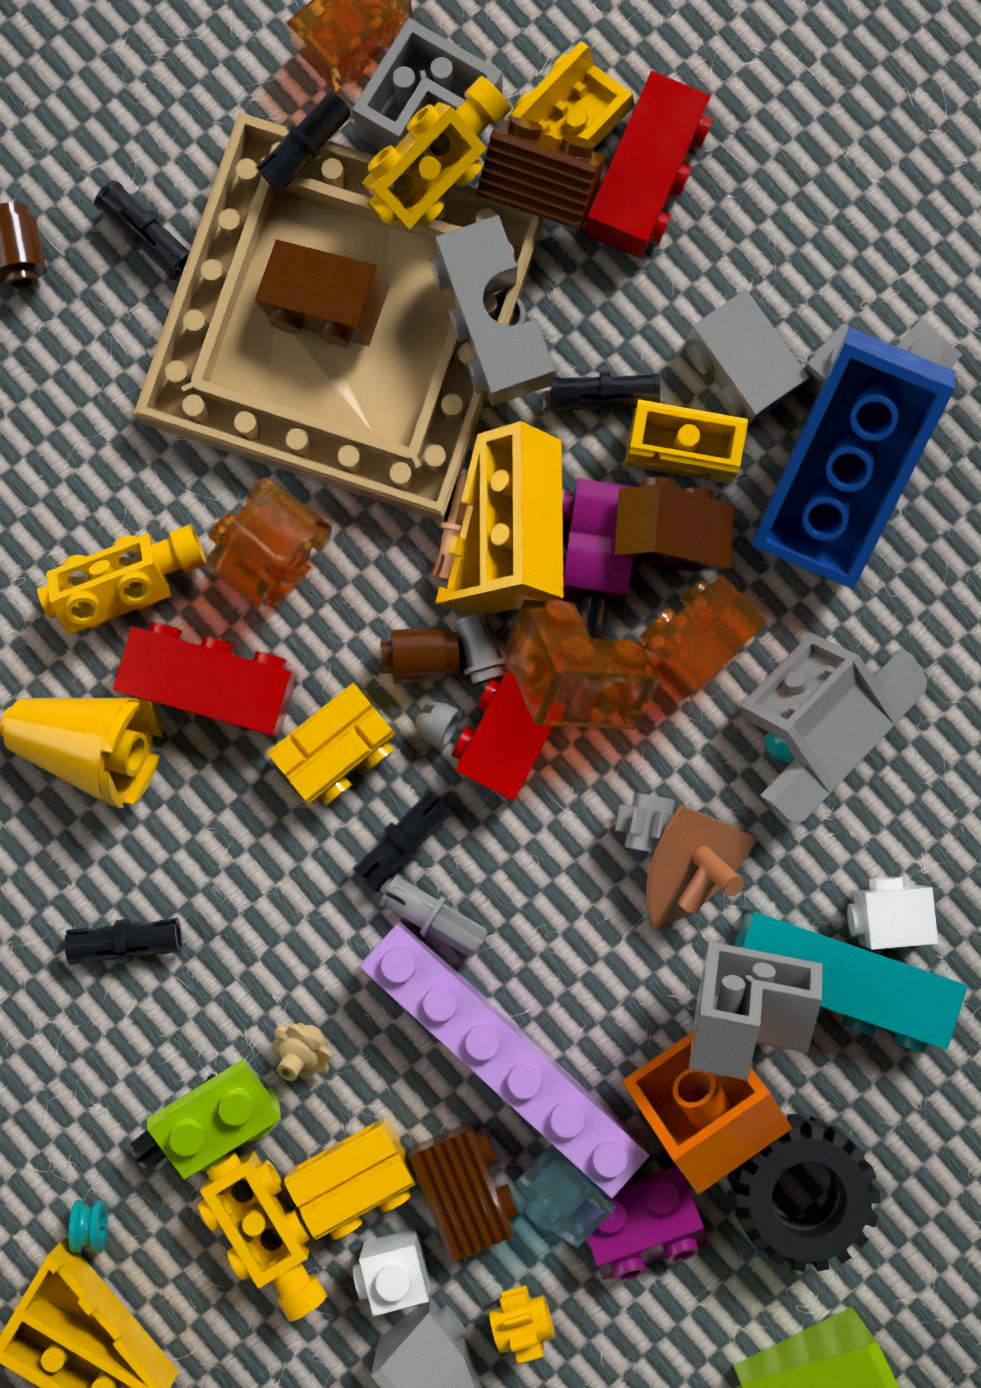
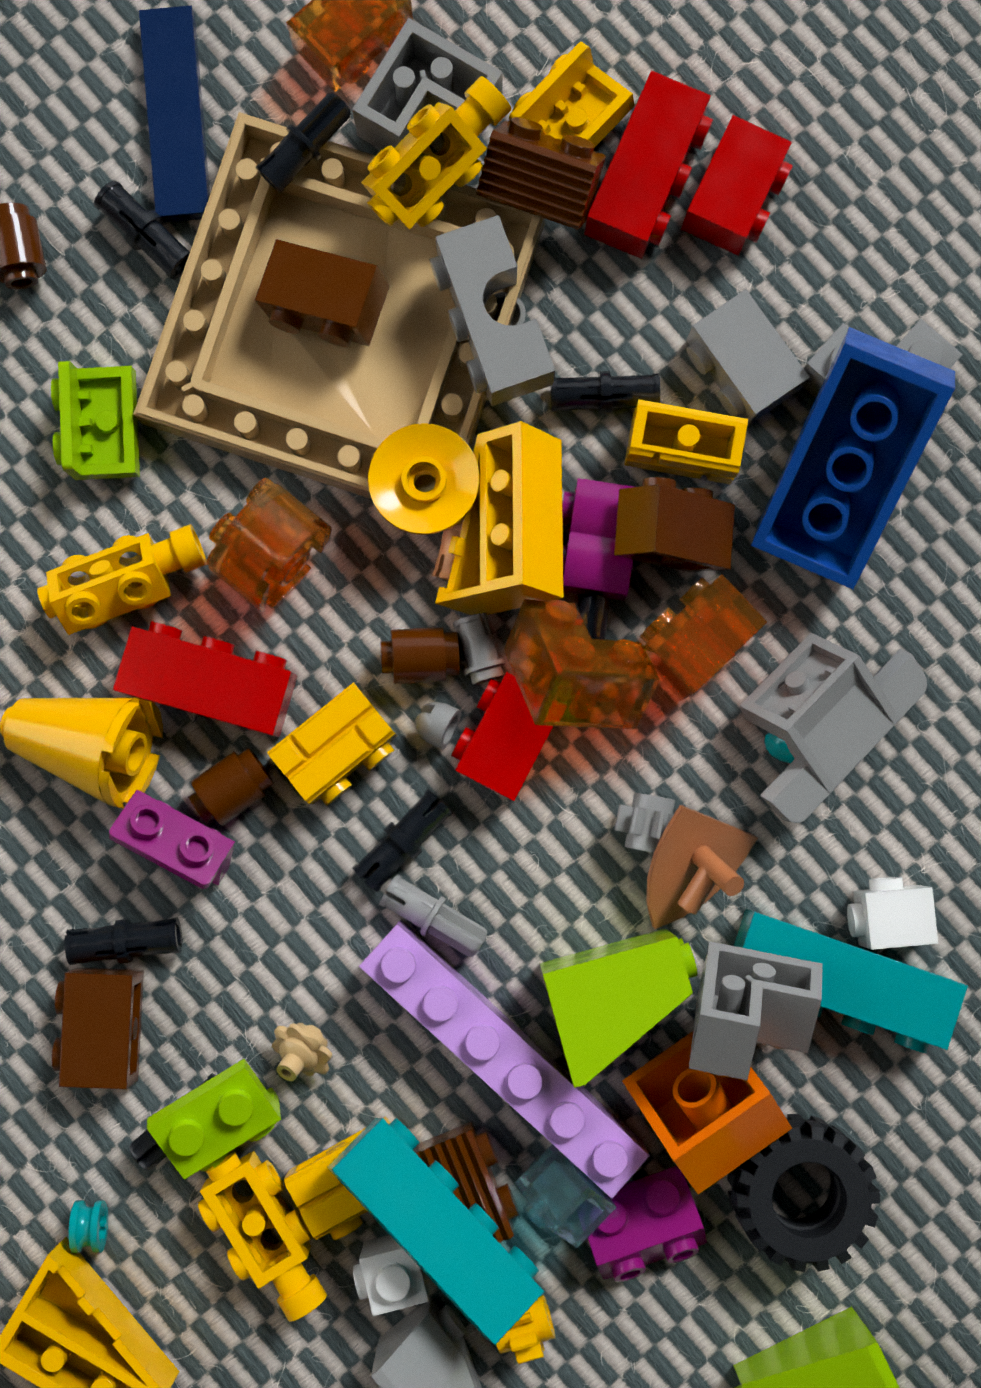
(96, 421): none -> lime bracket
(99, 1028): none -> reddish brown brick
(173, 840): none -> magenta bracket
(175, 112): none -> dark blue tile
(230, 787): none -> reddish brown brick
(418, 452): none -> yellow dish
(436, 1228): none -> teal brick
(615, 996): none -> lime slope
(736, 185): none -> red brick

